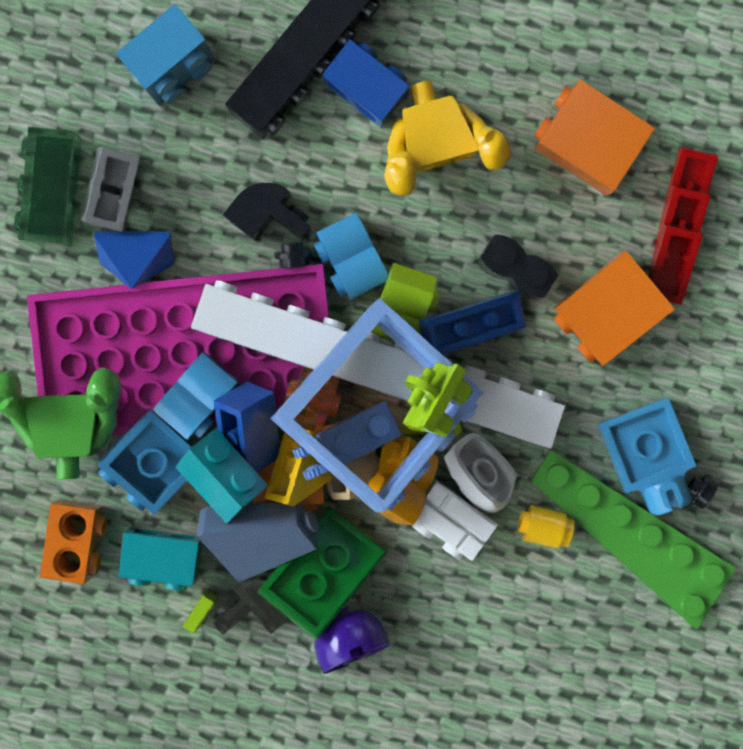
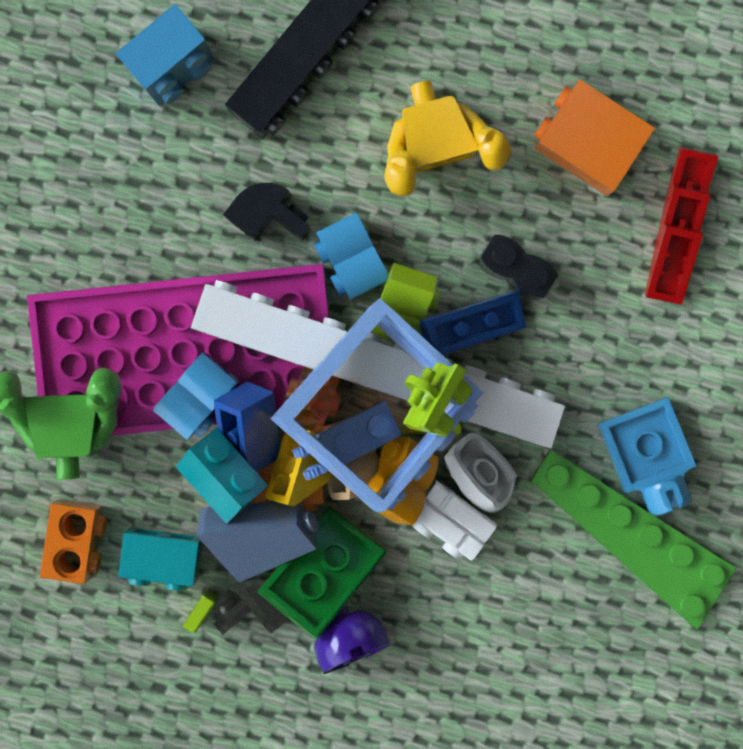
(48, 186): clear green brick -> none
(109, 188): light grey brick -> none
(134, 254): blue slope -> none
(146, 462): dark azure plate -> none
(293, 255): black plate -> none
(366, 82): blue brick -> none
(545, 527): yellow brick -> none
(612, 309): orange brick -> none
(702, 490): black plate -> none

